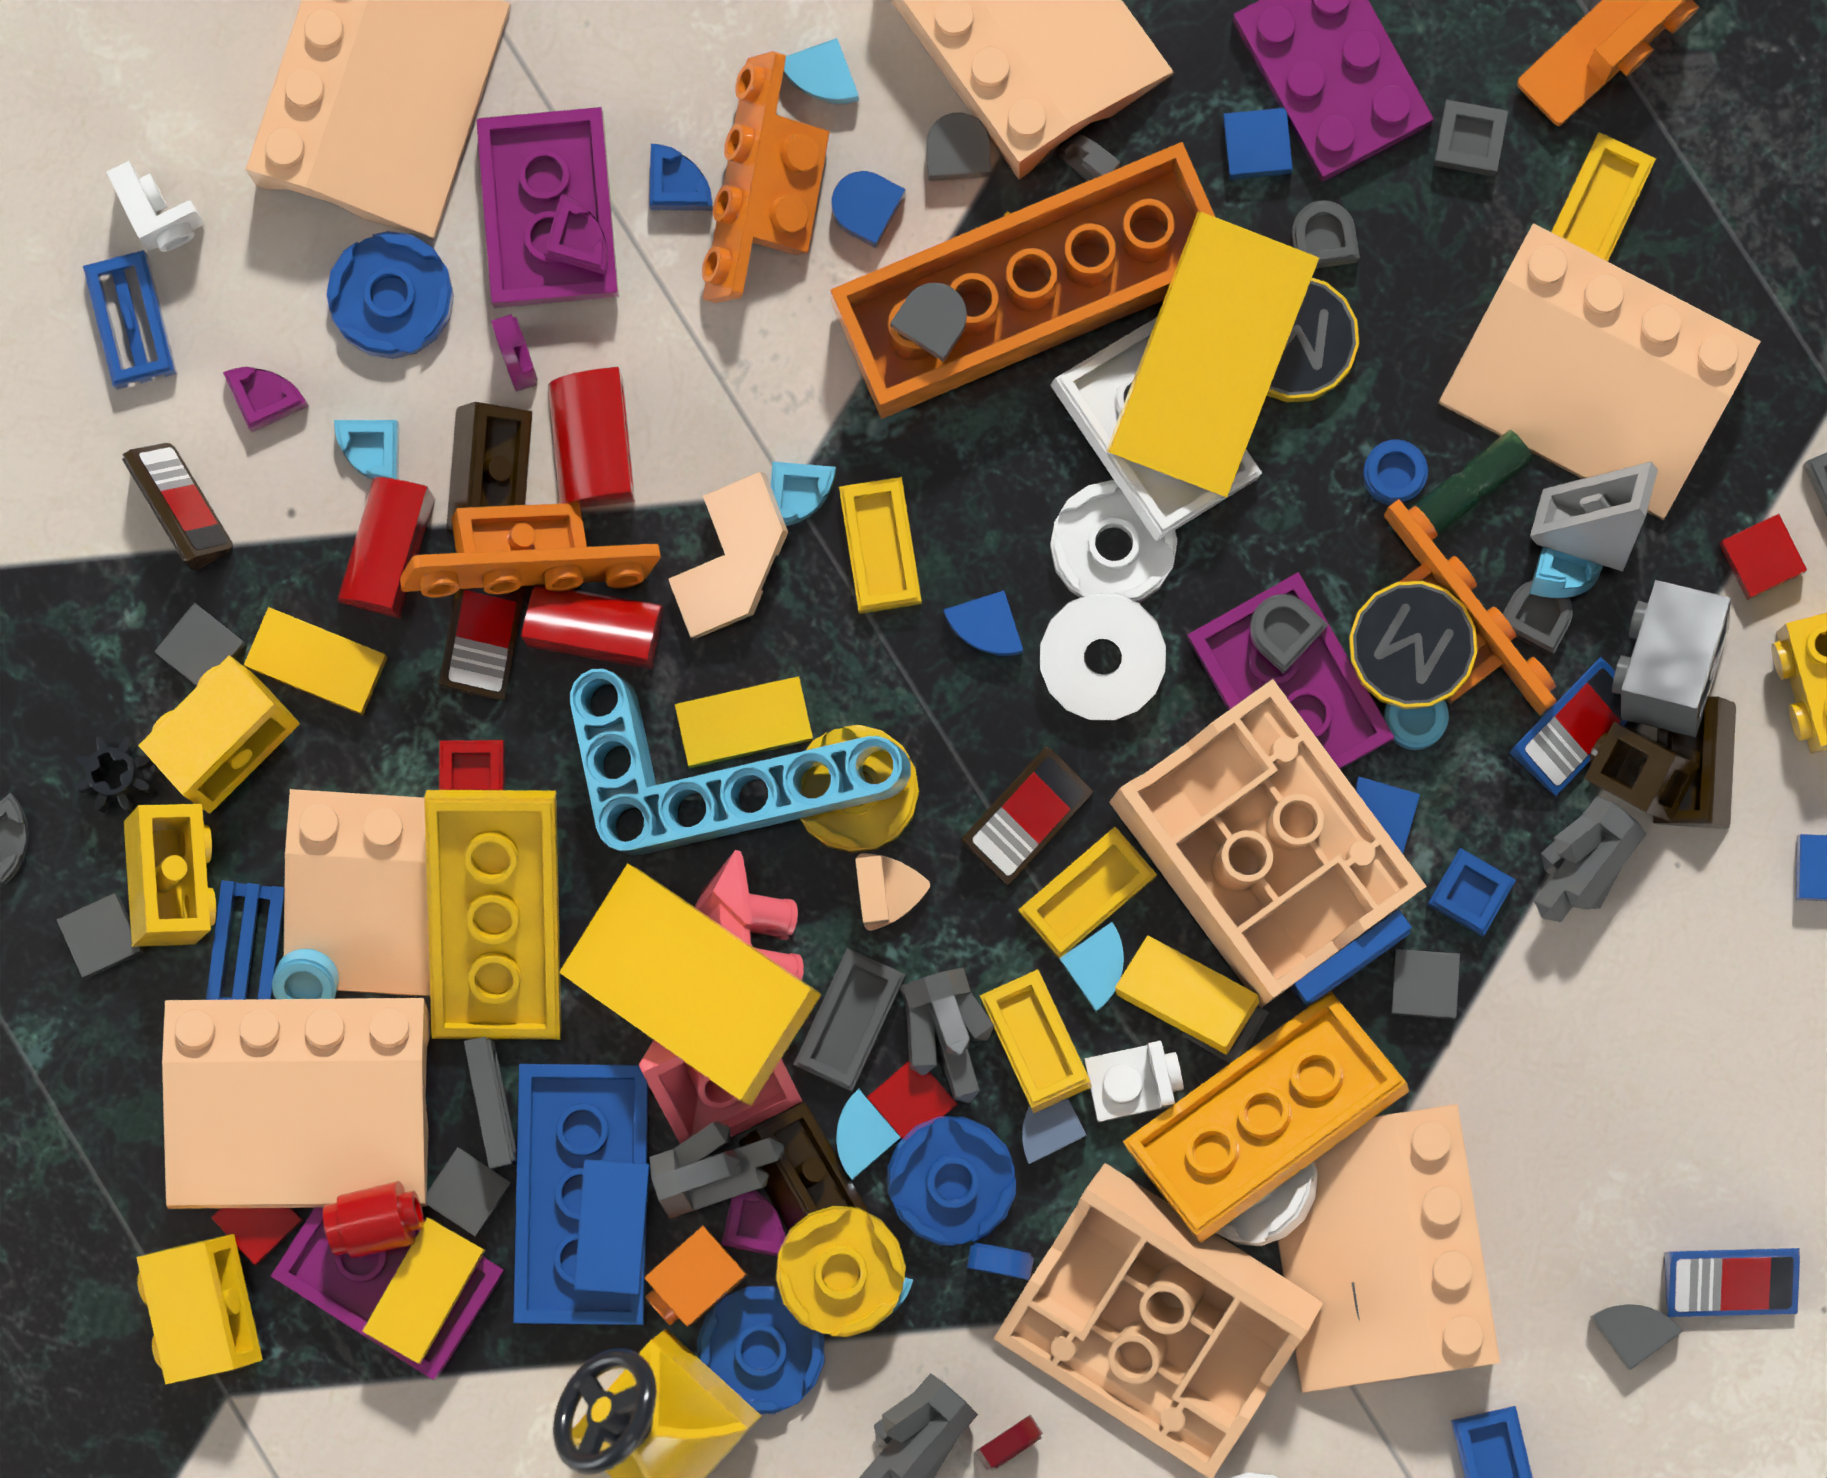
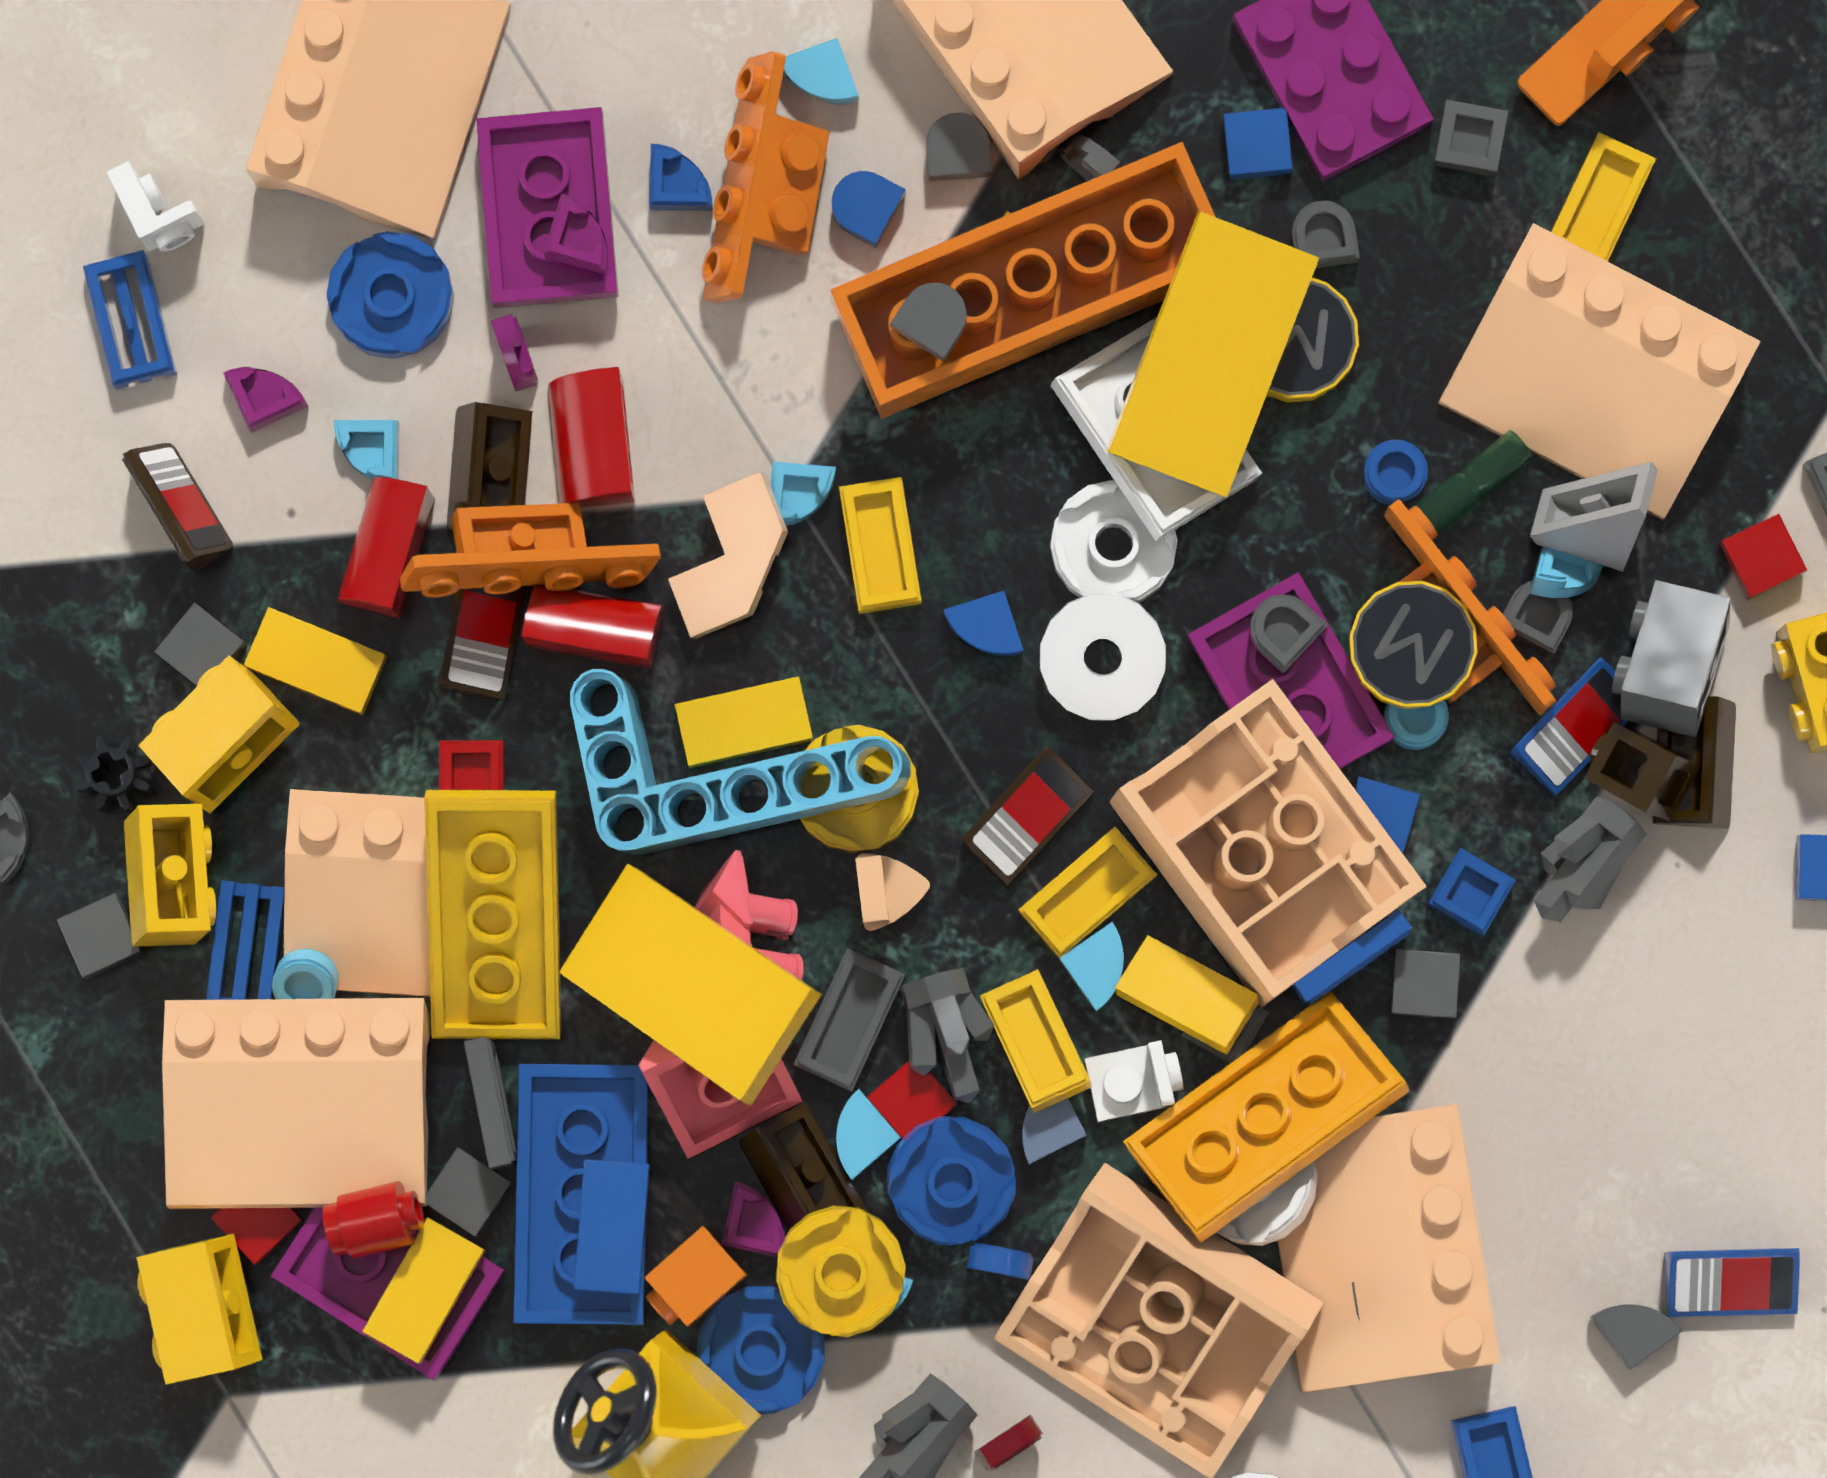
(690, 1180): dark grey rock -> none

